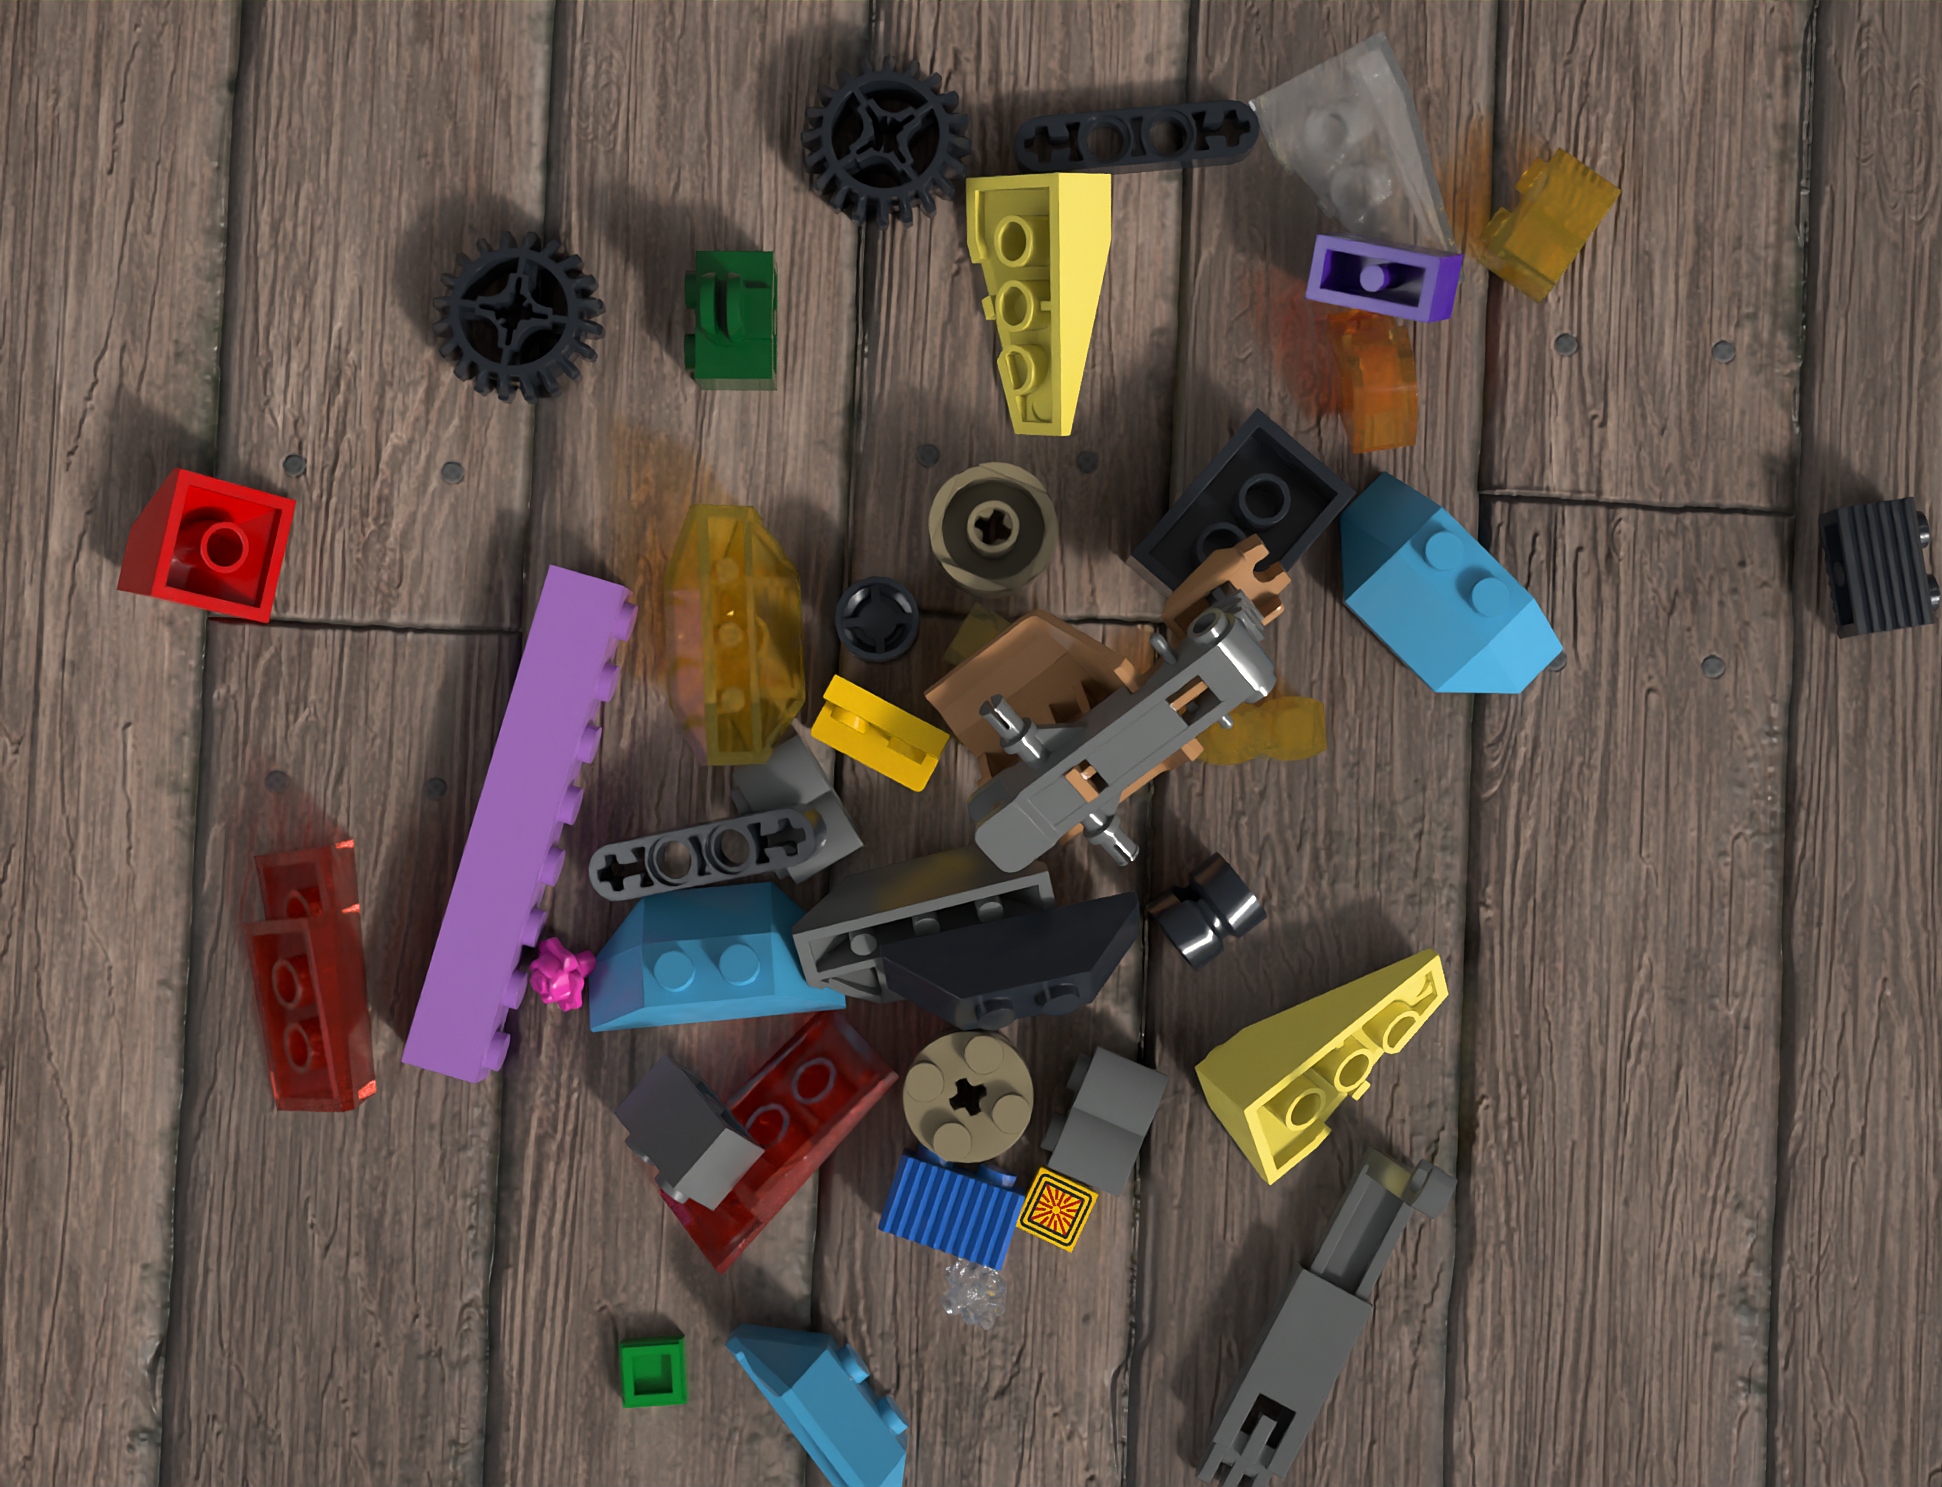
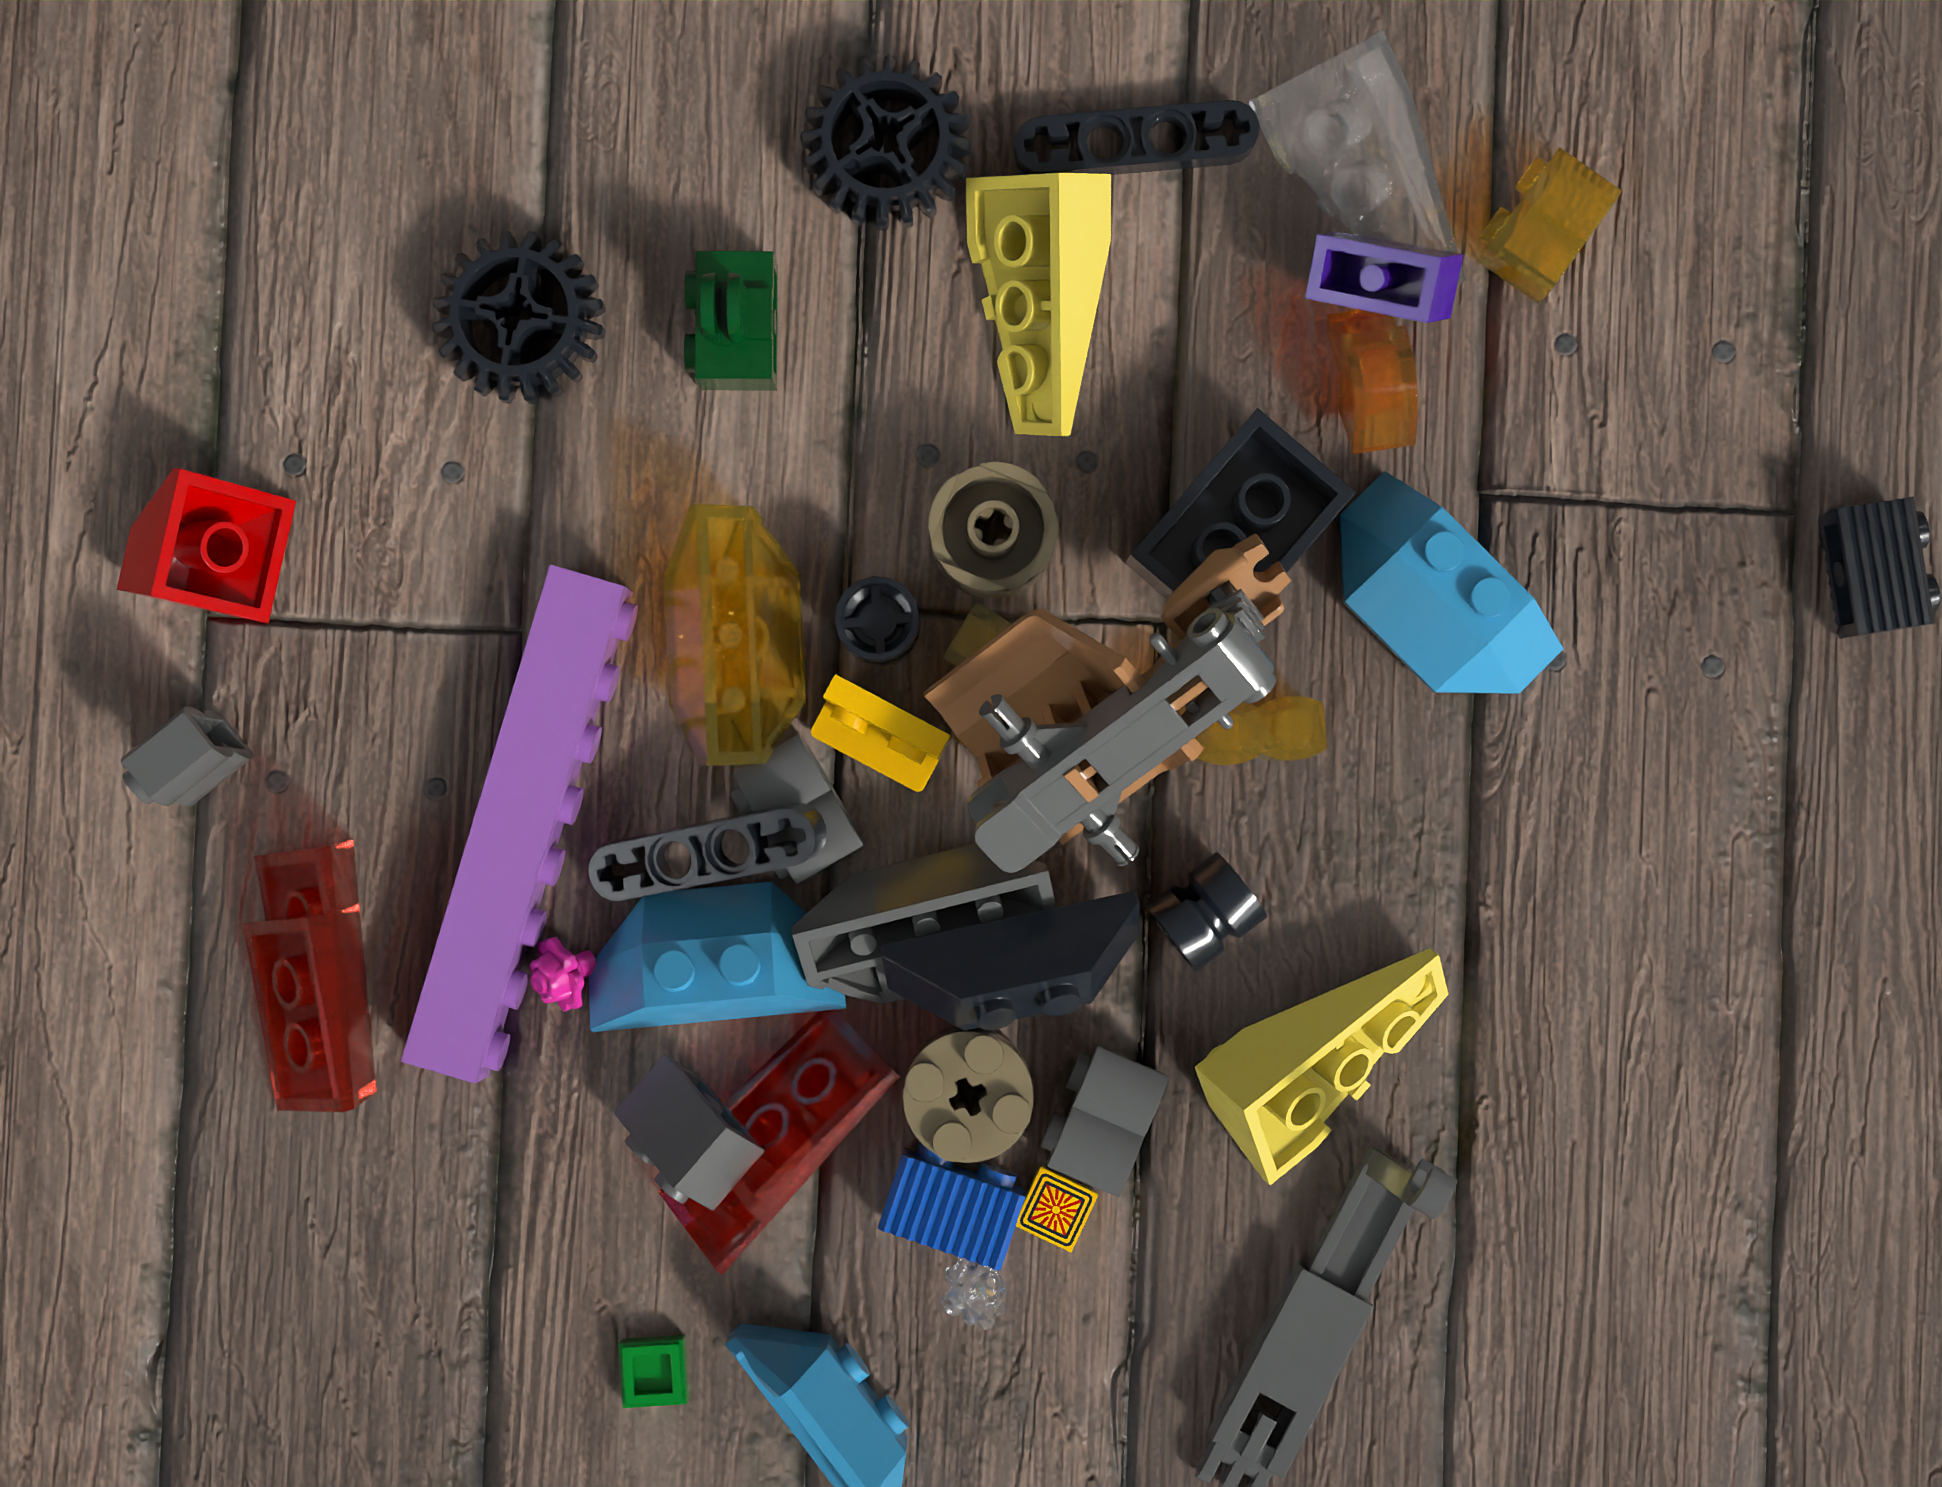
(185, 758): none -> dark grey brick

